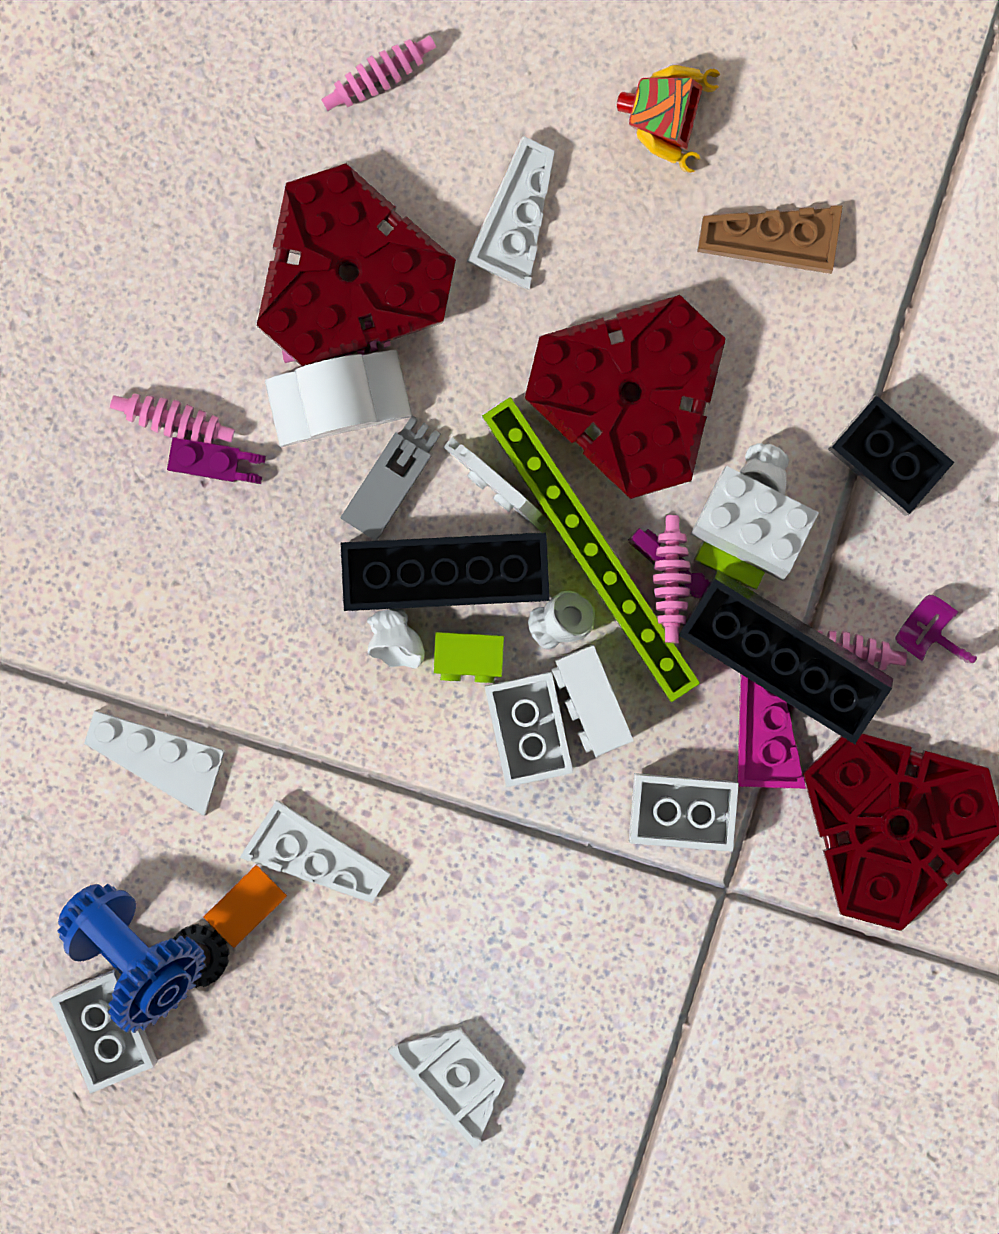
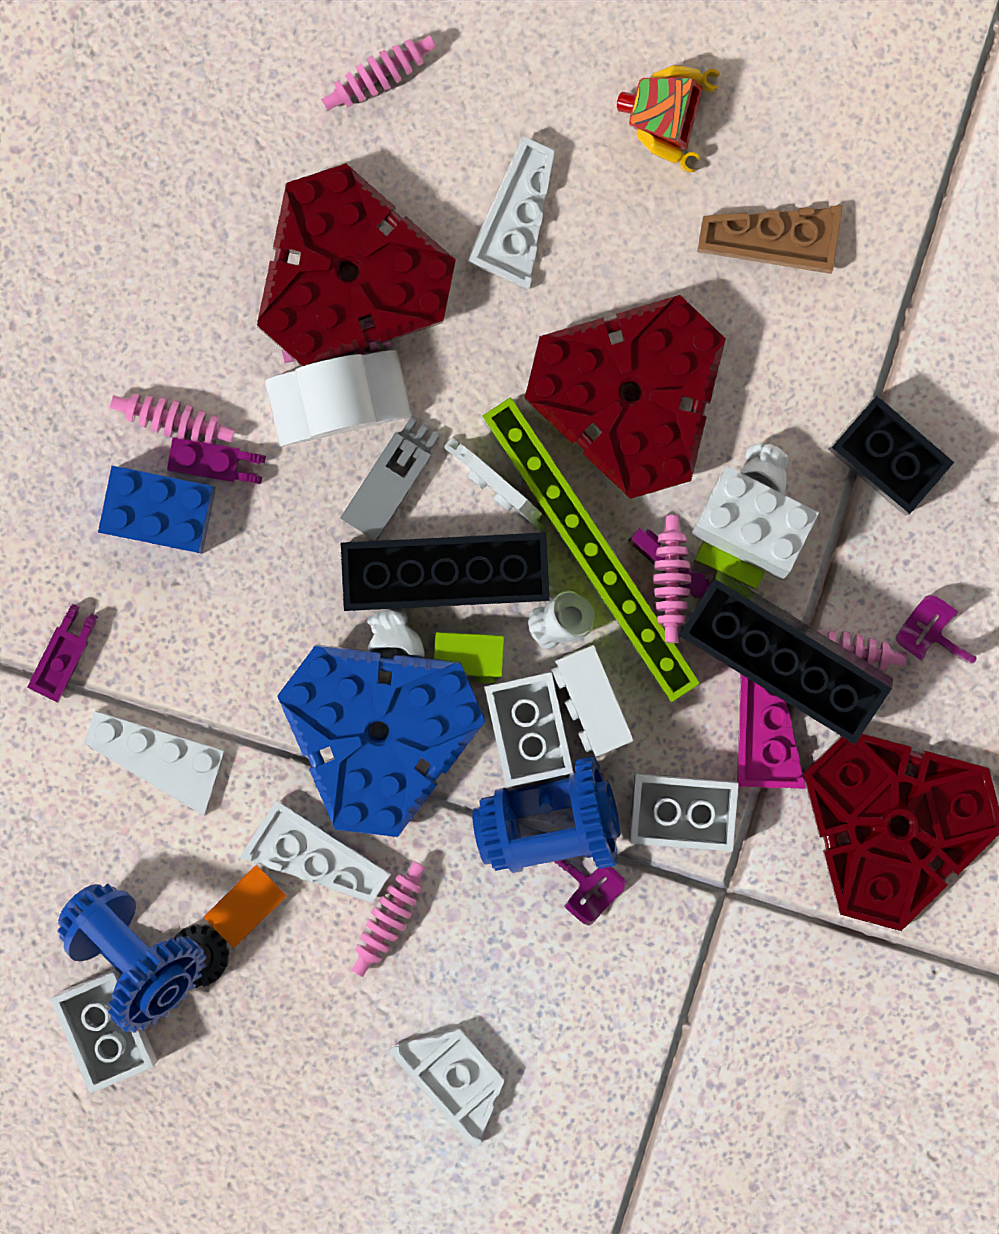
(61, 656): none -> magenta hinge
(156, 509): none -> blue brick
(373, 780): none -> blue plate
(388, 918): none -> bright pink piece
(593, 811): none -> blue piece
(594, 906): none -> magenta helmet

